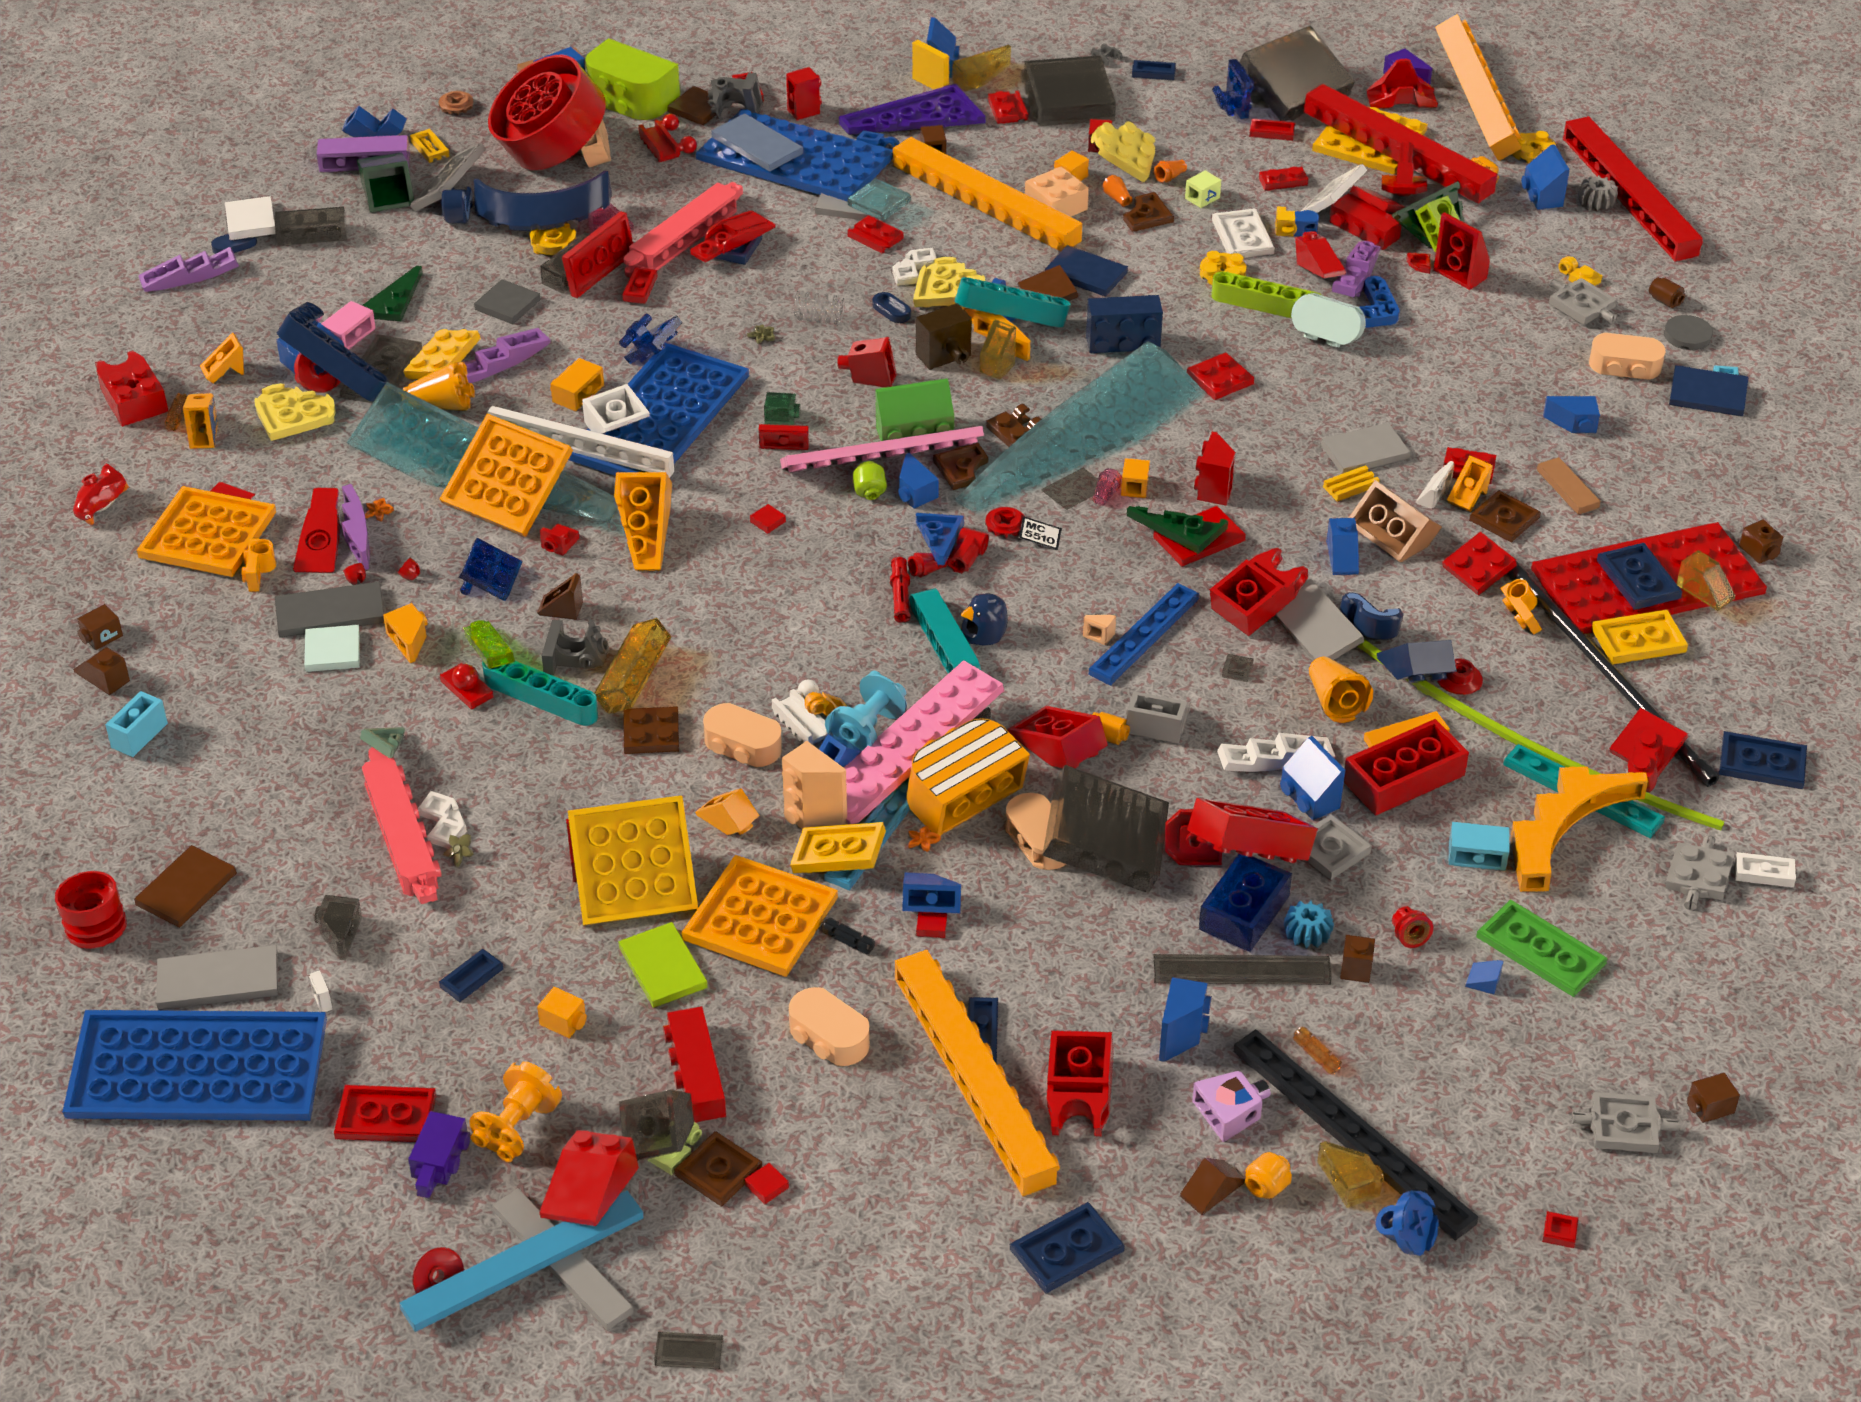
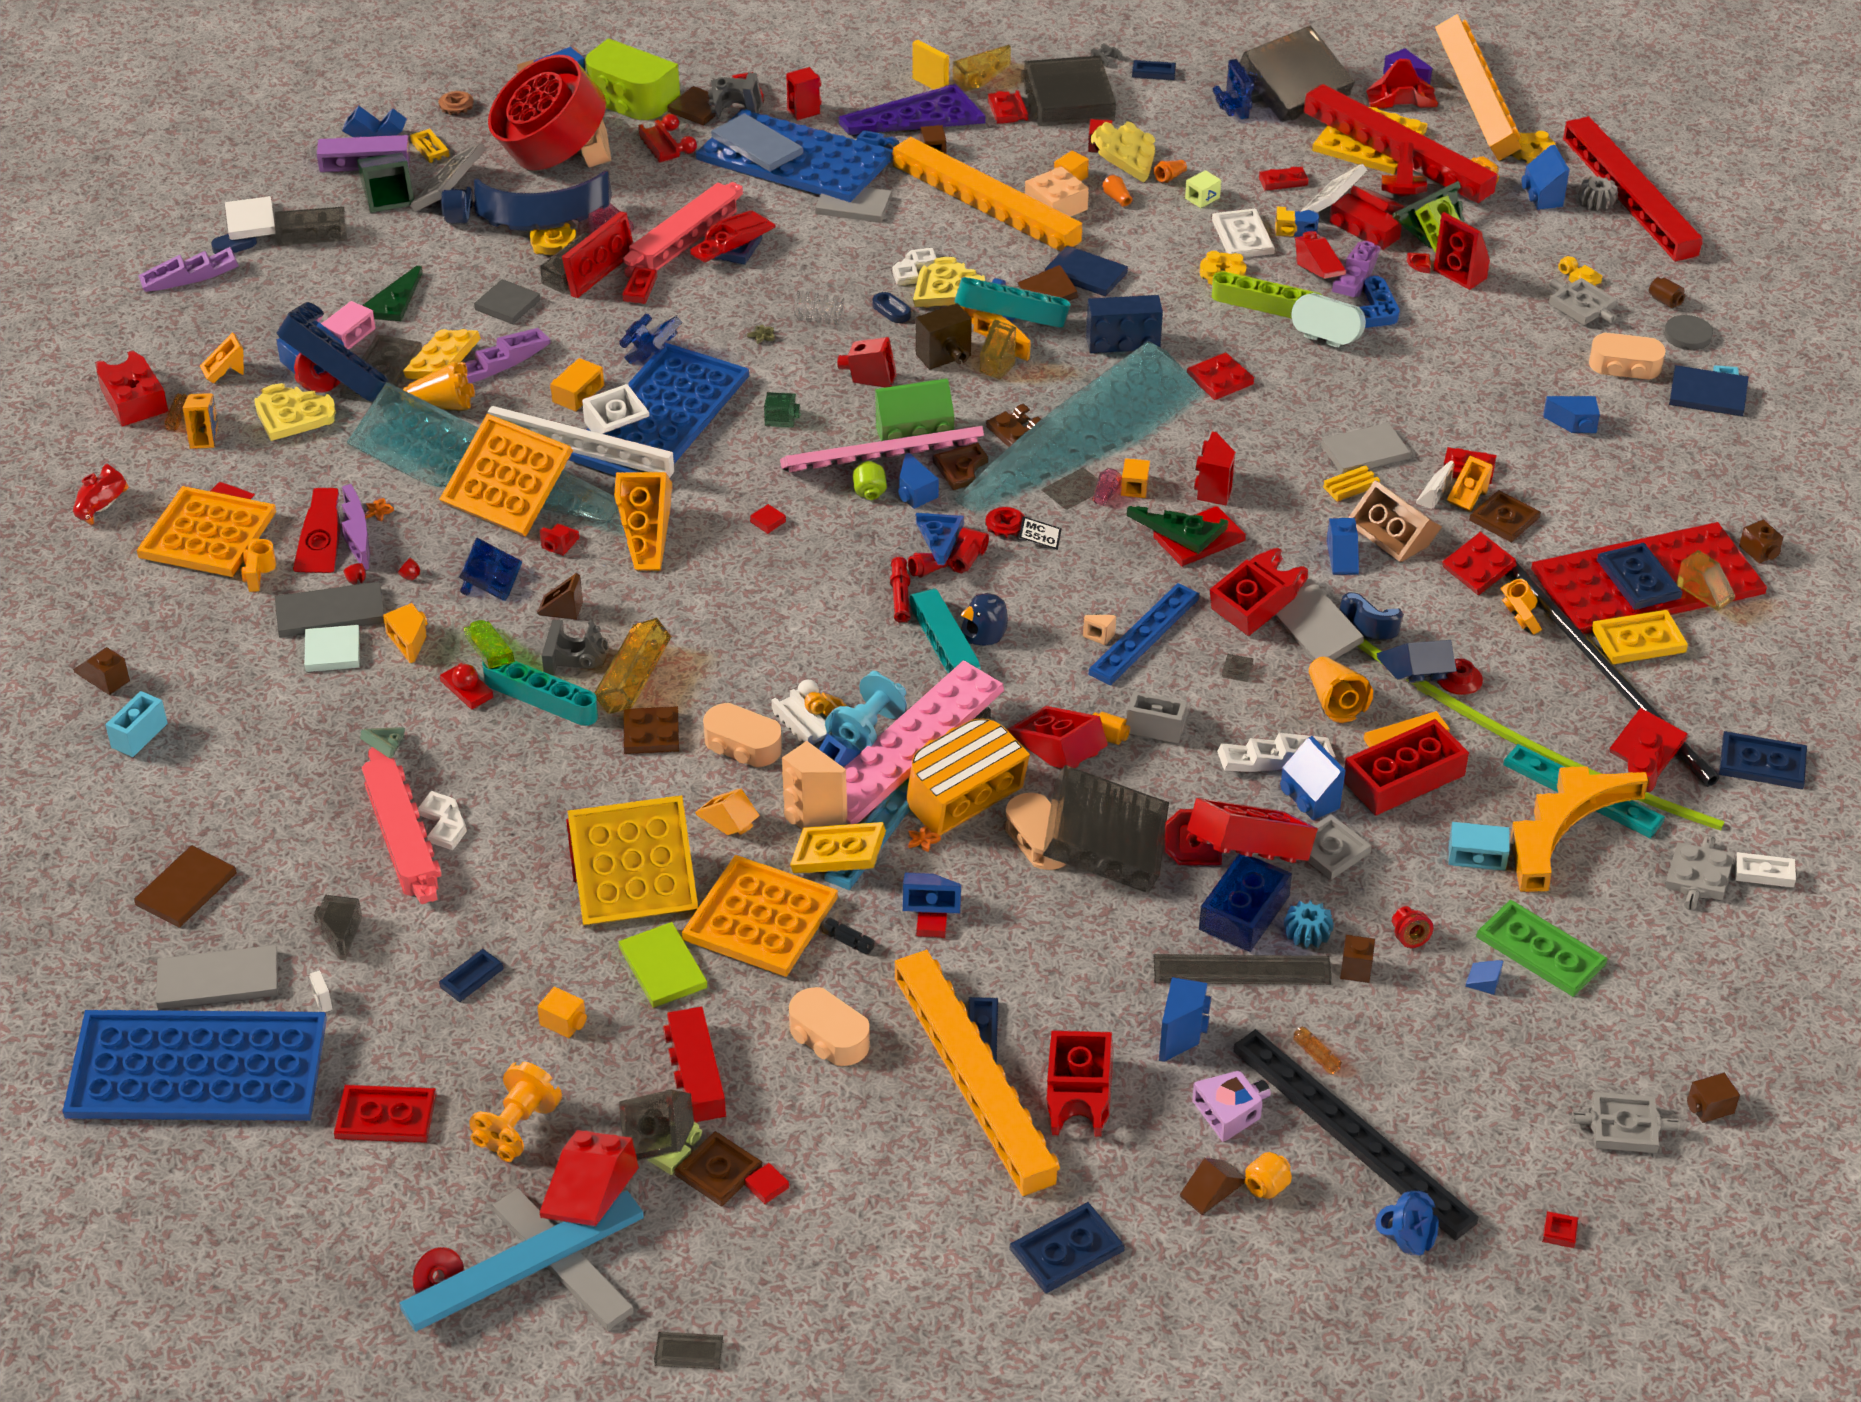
(90, 909): red wheel -> none
(99, 627): reddish brown brick -> none
(438, 1151): dark purple hinge -> none
(459, 848): olive plant -> none
(783, 437): red plate -> none
(875, 234): red plate -> none
(879, 199): clear light blue tile -> none
(944, 41): blue slope -> none
(1147, 213): reddish brown tile -> none
(1272, 129): red tile -> none
(1350, 1173): clear yellow slope -> none
(1568, 485): medium nougat tile -> none

